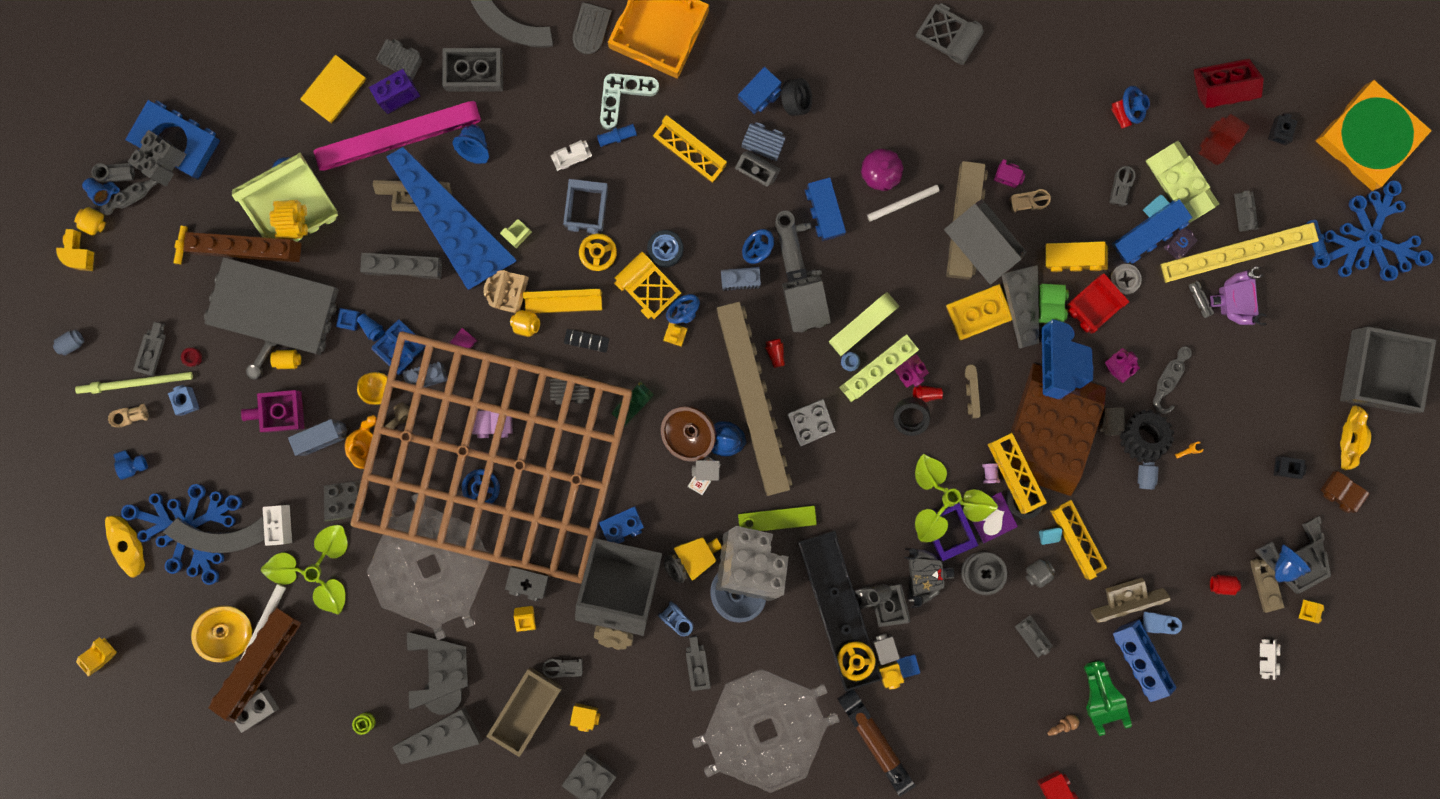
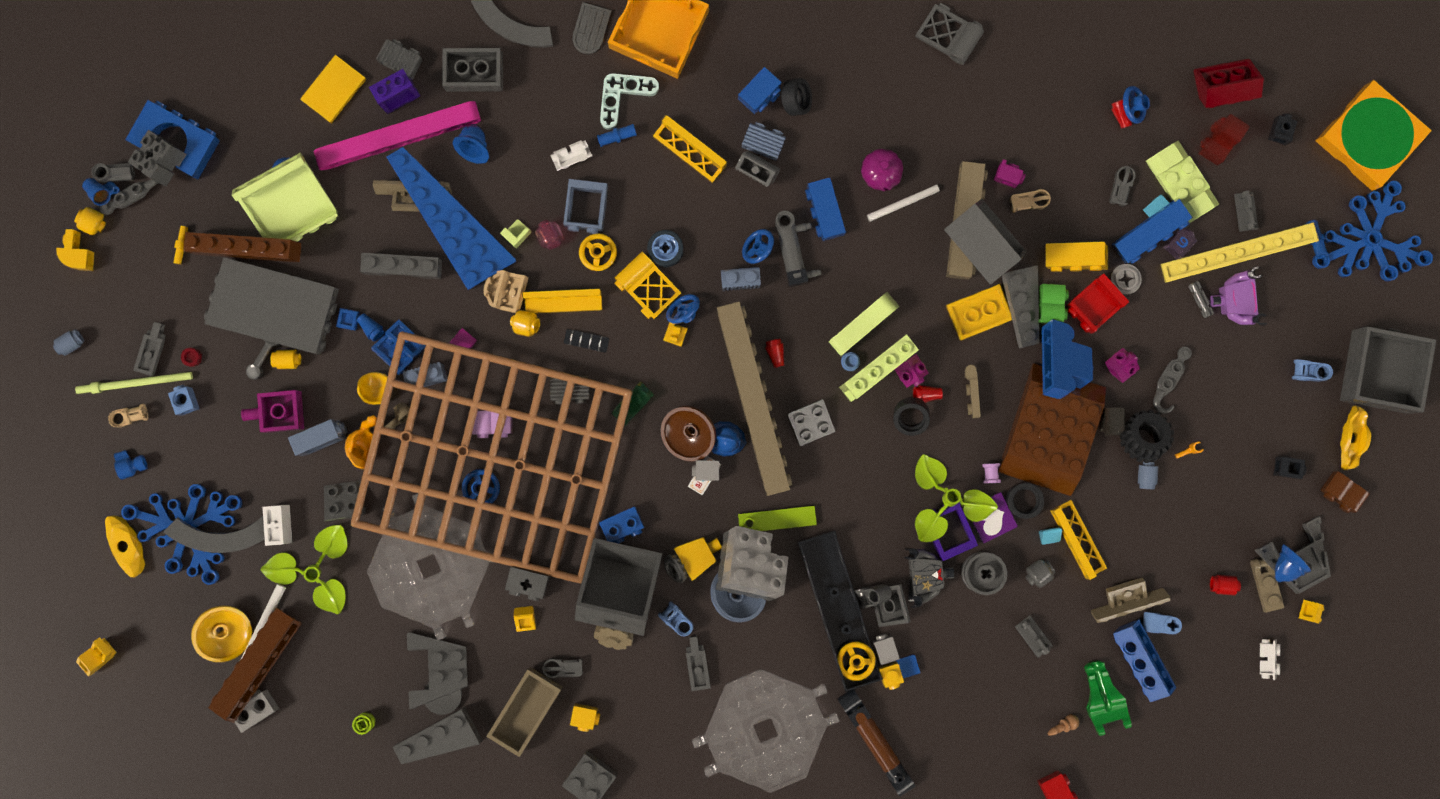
(289, 219): yellow brick -> none
(549, 235): none -> clear pink head
(806, 303): dark grey brick -> none
(1010, 477): yellow fence -> none
(1308, 371): none -> medium blue piece

